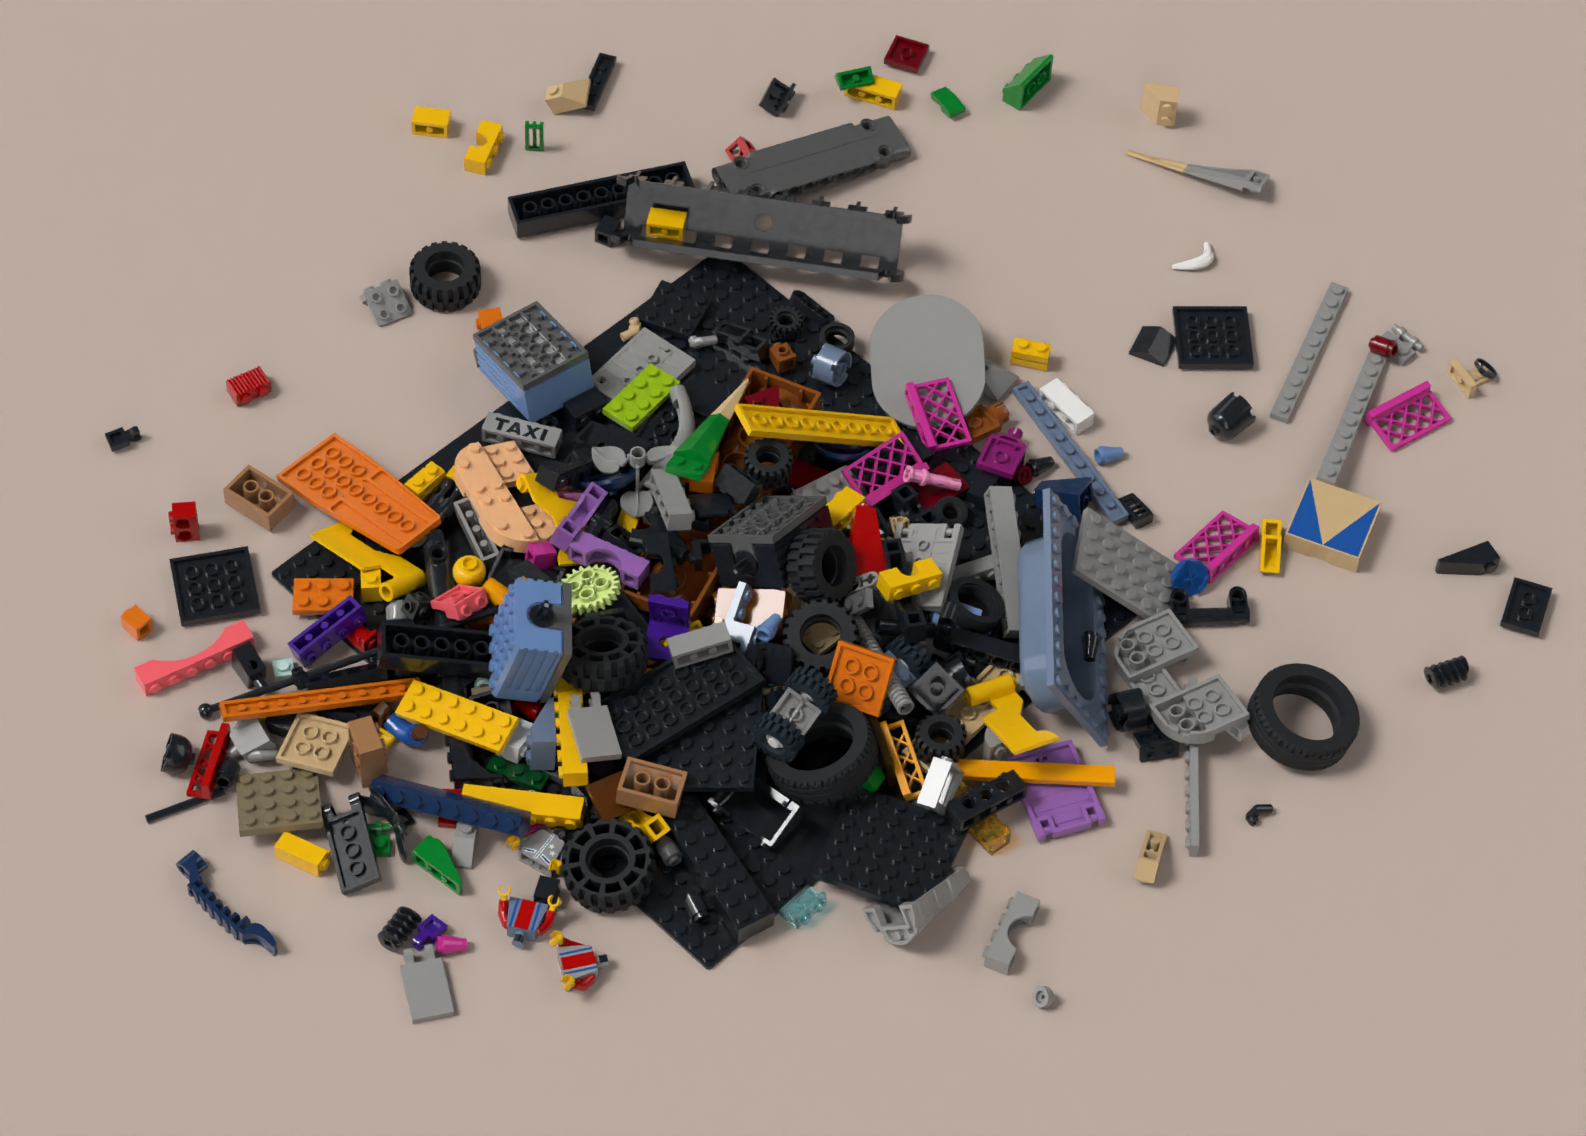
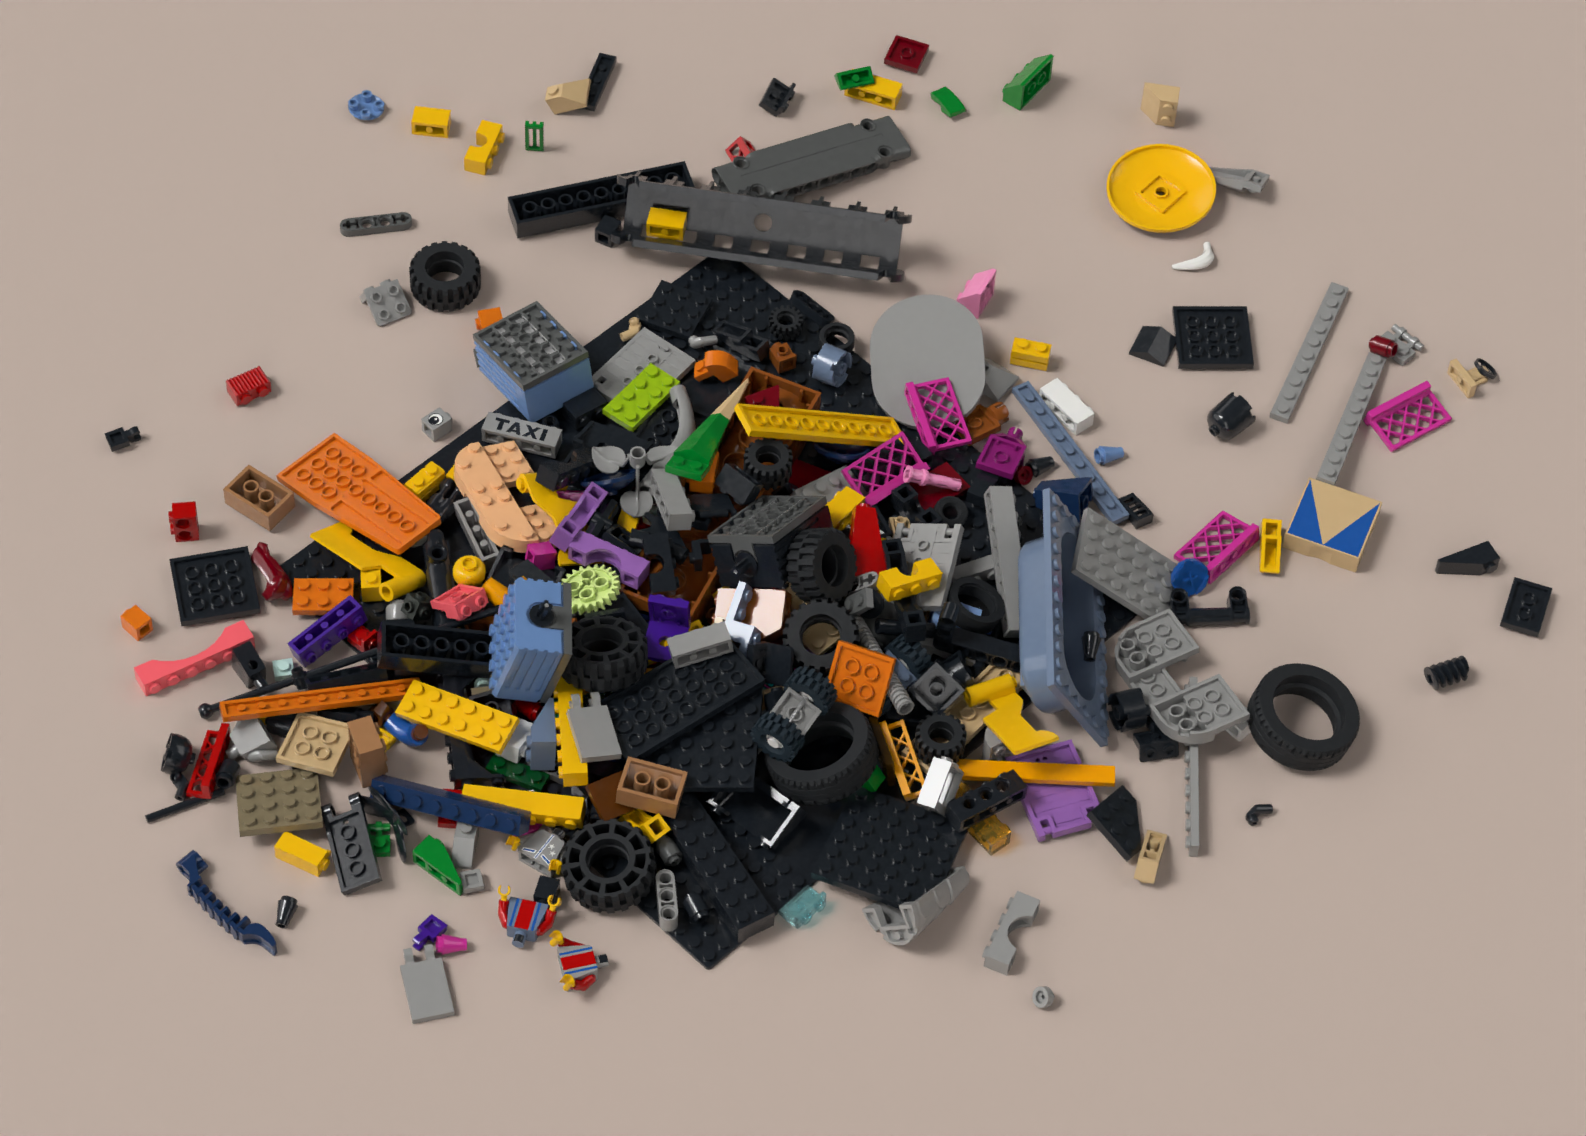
(181, 784): none -> black arm
(278, 582): none -> dark red hair
(286, 908): none -> black cone
(366, 106): none -> medium blue dish
(376, 227): none -> dark grey beam
(398, 928): black piece -> none
(437, 424): none -> light grey brick
(471, 881): none -> light grey plate
(666, 908): none -> light grey beam
(716, 363): none -> orange brick
(768, 628): medium blue cone -> none
(978, 292): none -> bright pink slope
(1119, 822): none -> black plate
(1161, 168): none -> yellow dish

